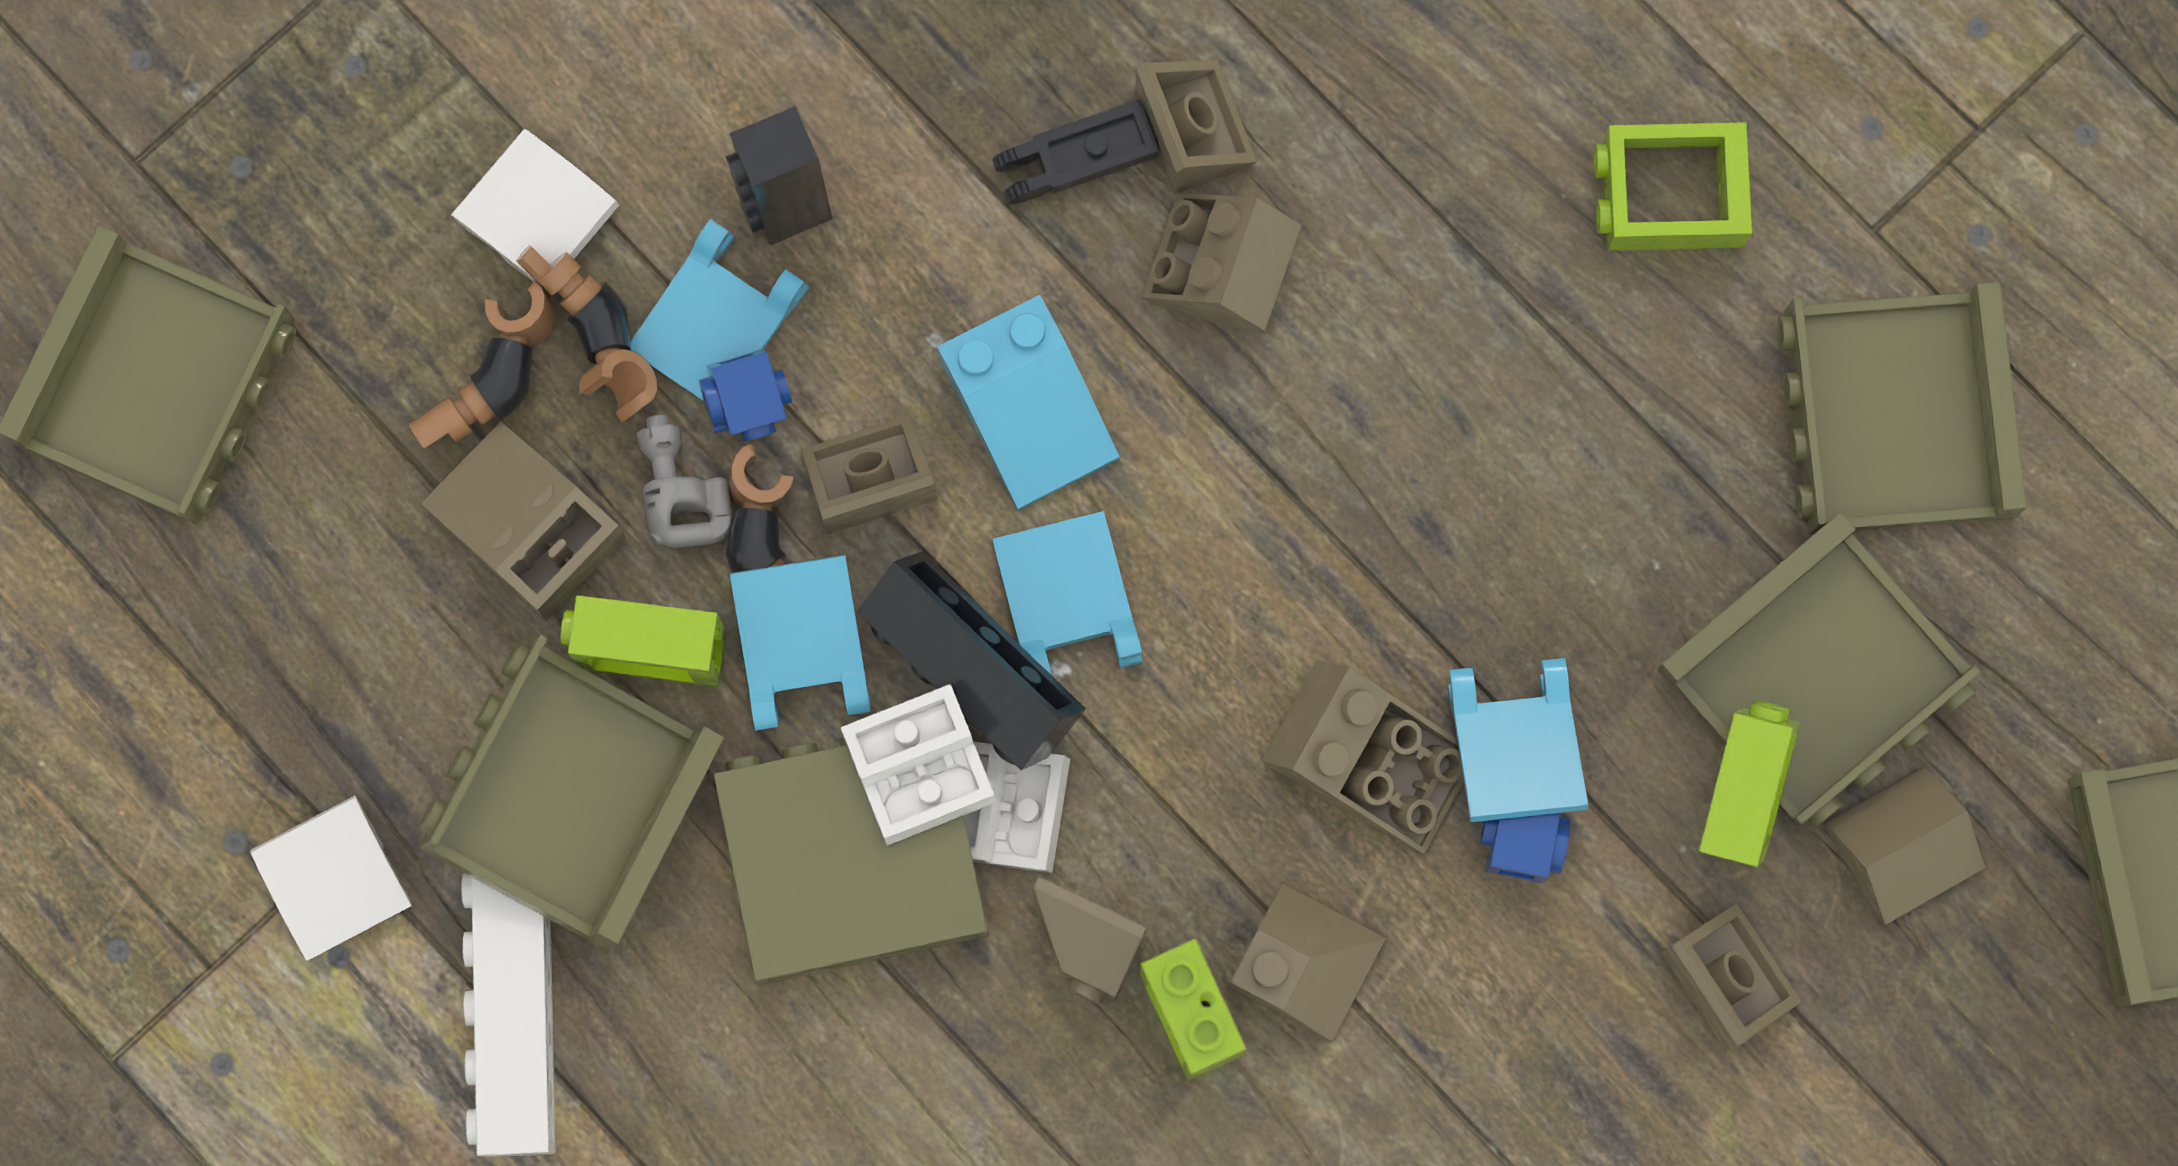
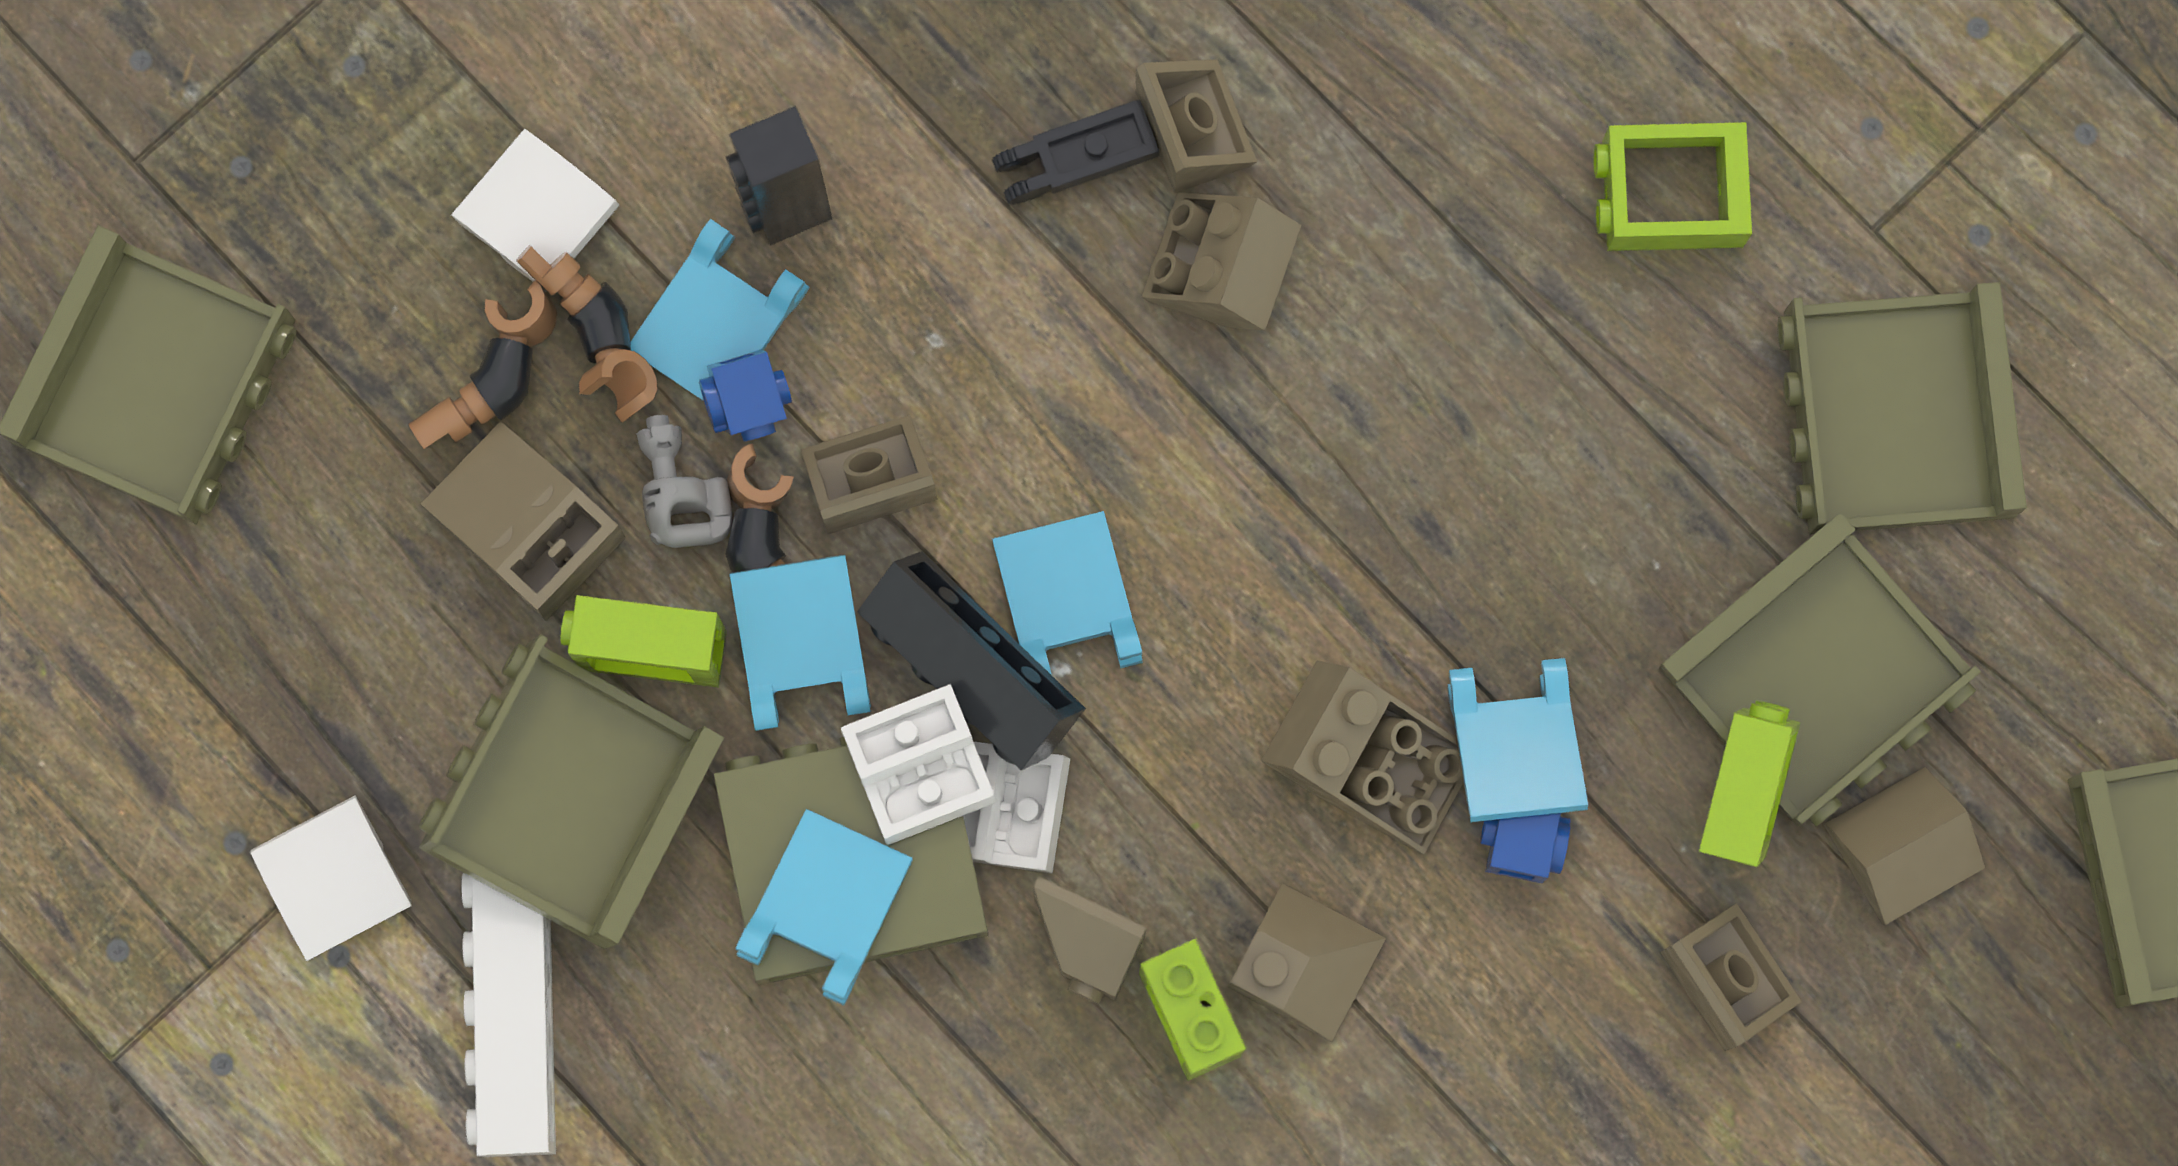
(828, 899): none -> medium azure flag
(1028, 402): medium azure slope -> none

